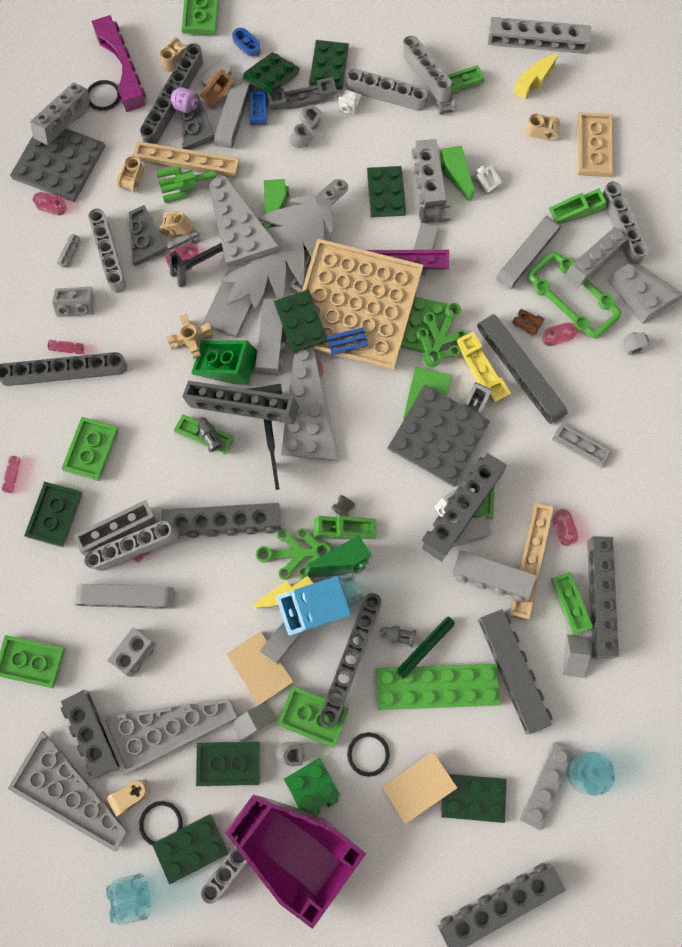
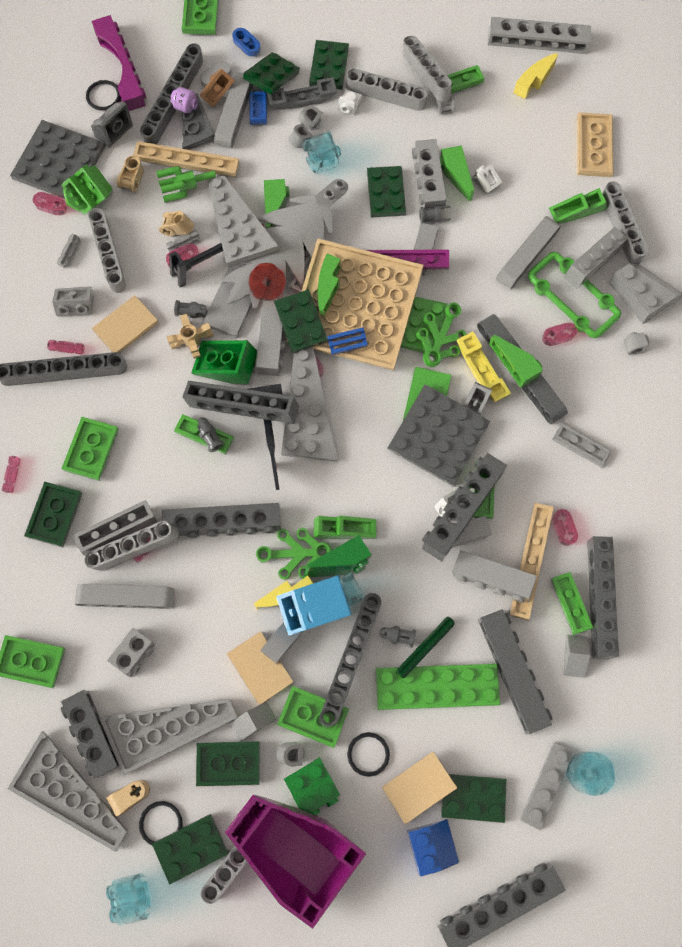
(60, 113): light grey brick -> none
(86, 189): none -> bright green piece
(112, 124): none -> dark grey slope
(125, 325): none -> tan tile
(144, 235): dark grey wing -> none
(171, 54): tan piece -> none
(191, 309): none -> dark grey piece
(273, 274): none -> clear red plate
(322, 153): none -> clear light blue brick
(328, 282): none -> bright green slope
(343, 506): clear smoke wheel -> none
(433, 847): none -> blue slope
(517, 361): none -> bright green slope
(533, 326): reddish brown piece -> none
(541, 126): tan piece -> none

